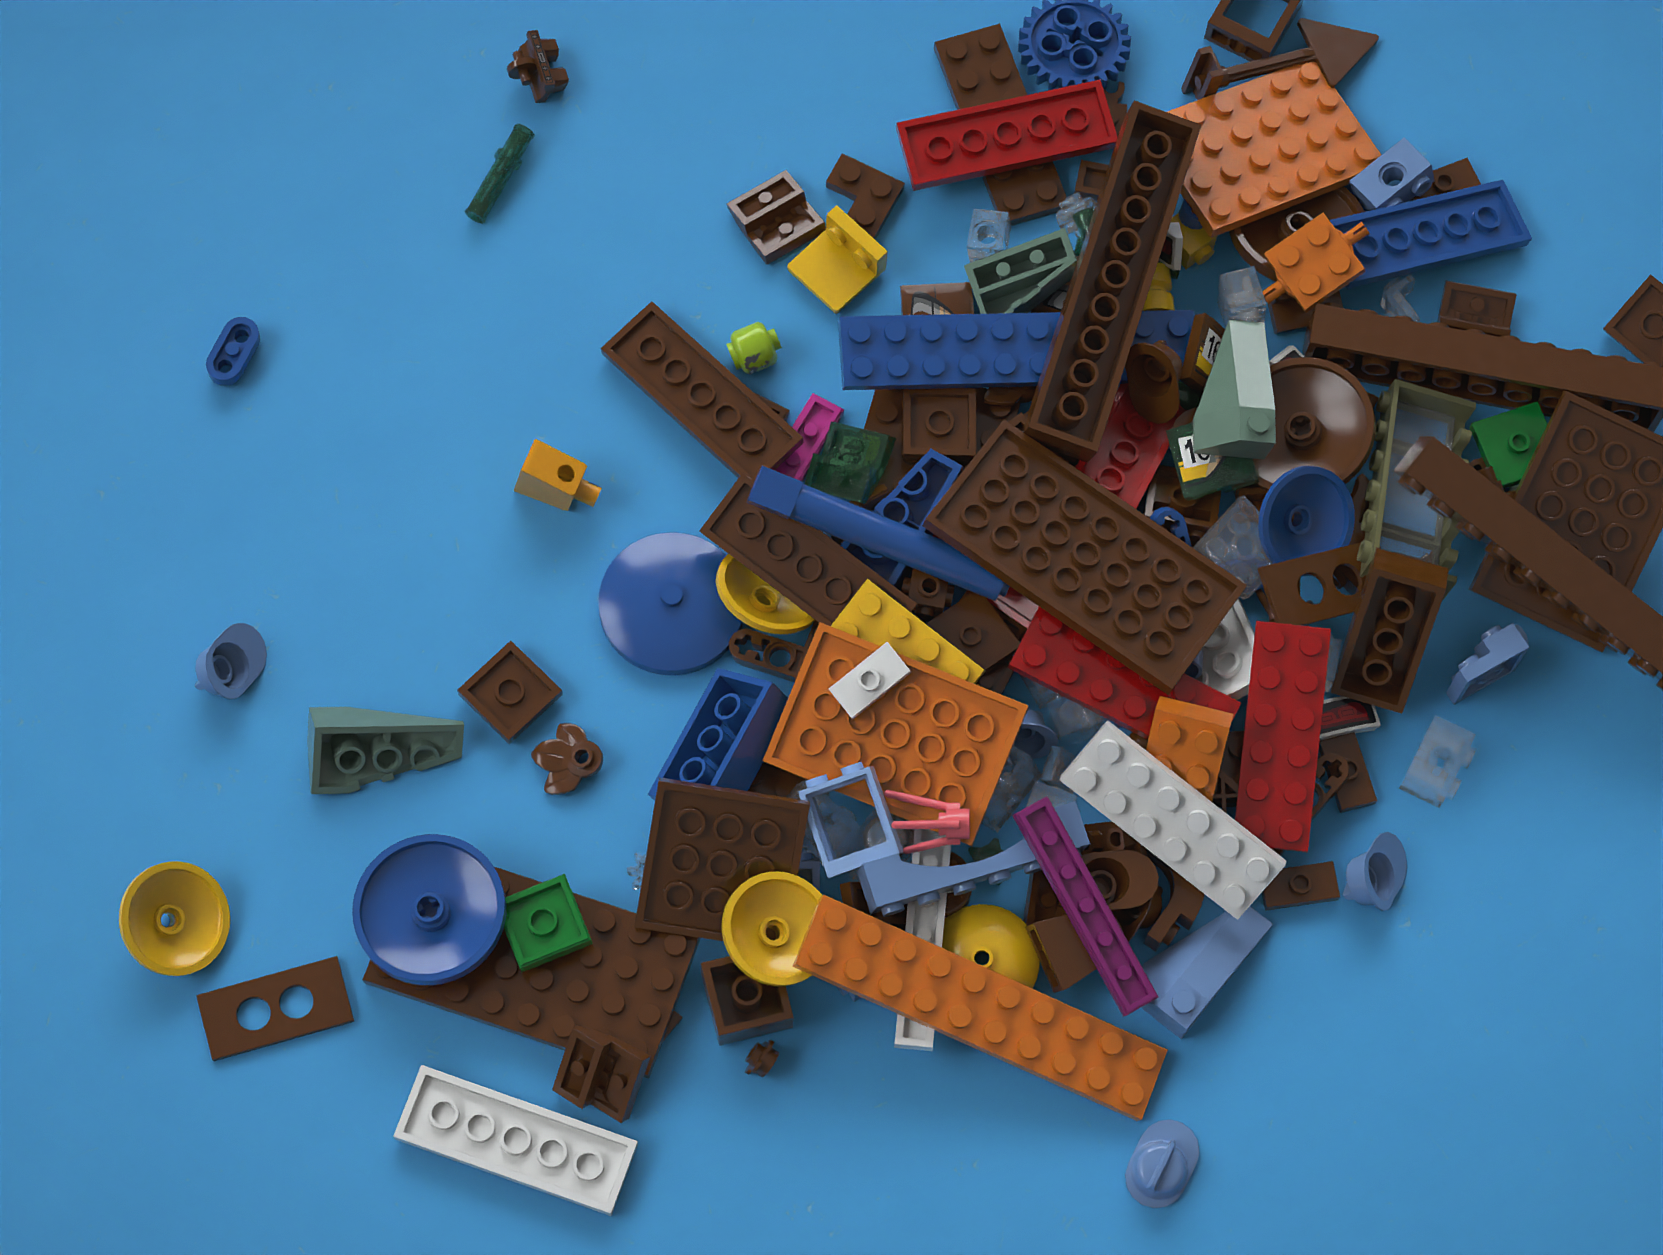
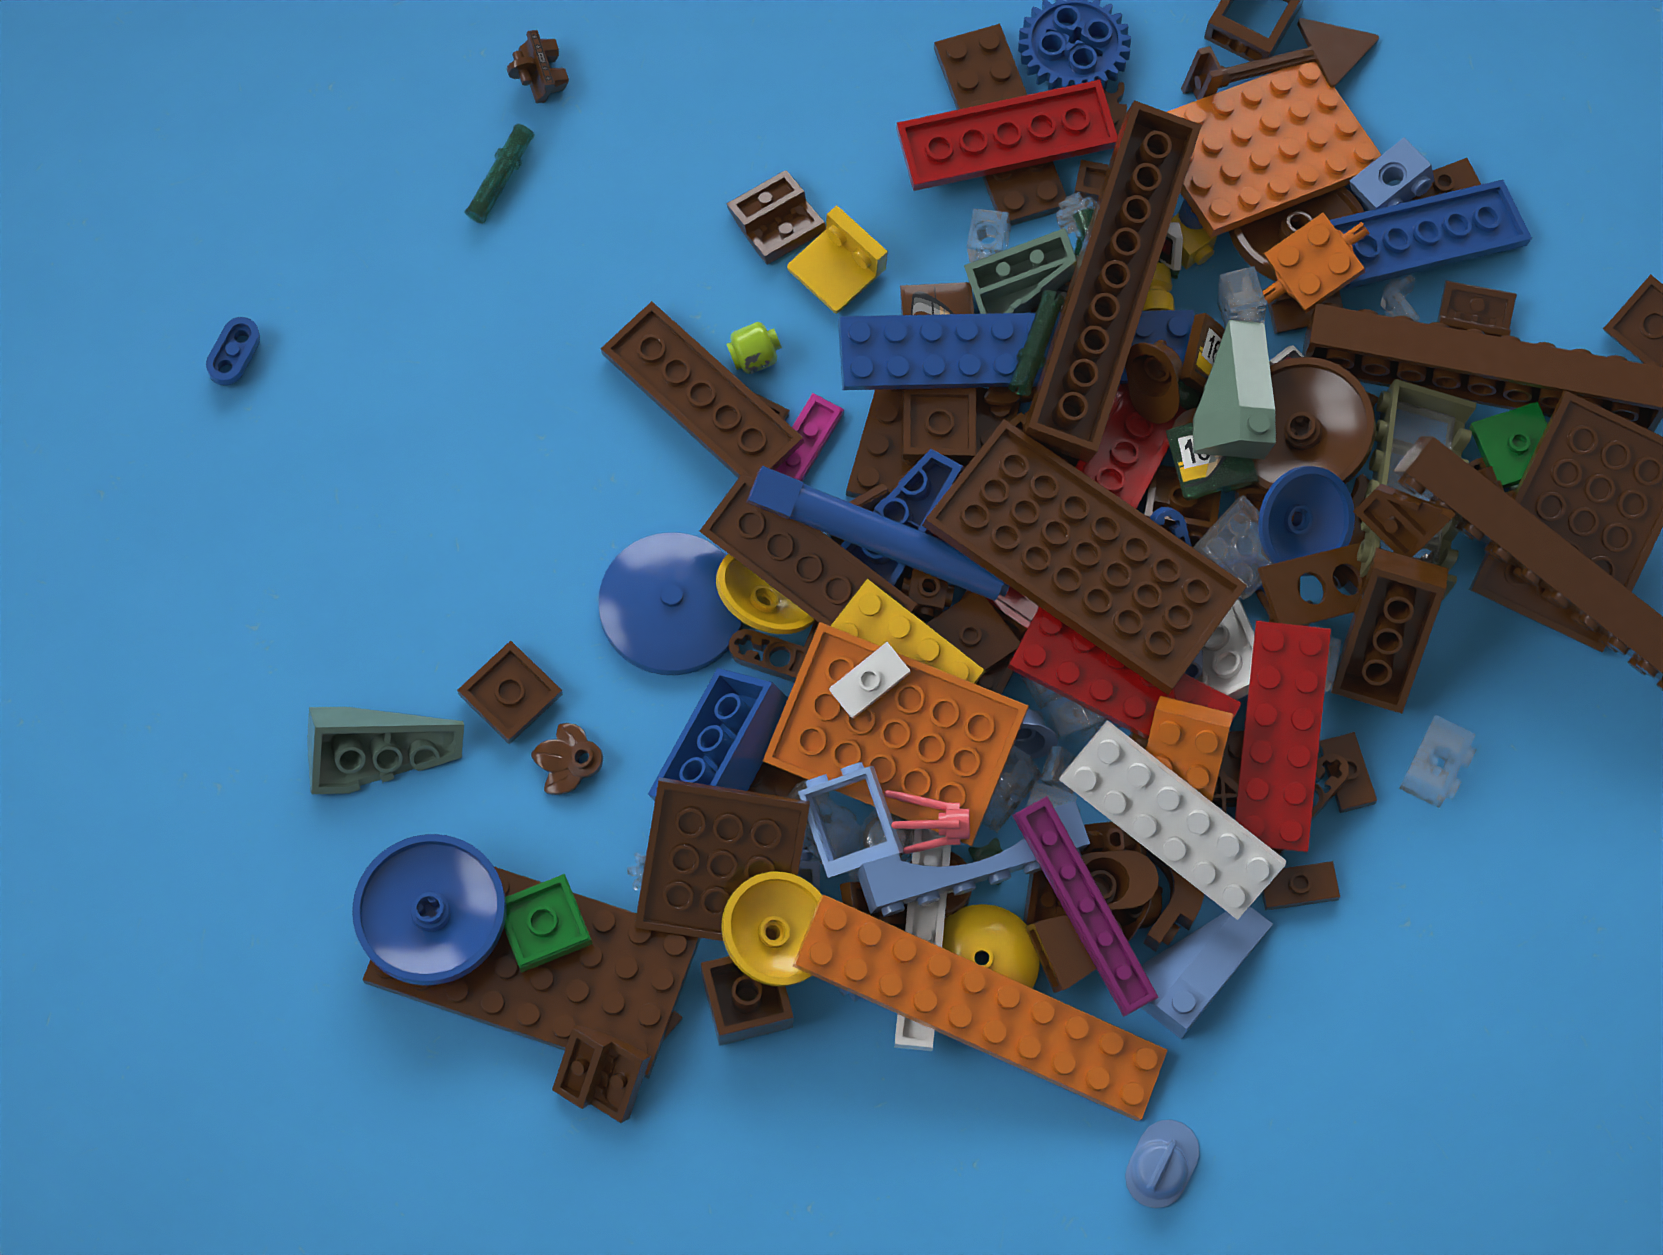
(196, 914): yellow dish -> none
(221, 1006): reddish brown piece -> none
(231, 661): medium blue piece -> none
(516, 1140): white plate -> none
(555, 478): light orange torso -> none
(761, 1058): reddish brown plate -> none
(850, 462): clear green slope -> none
(869, 188): reddish brown plate -> none
(1032, 357): none -> clear green pin
(1346, 716): slope -> none
(1378, 873): medium blue piece -> none
(1402, 519): none -> reddish brown wing
(1493, 659): medium blue plate -> none

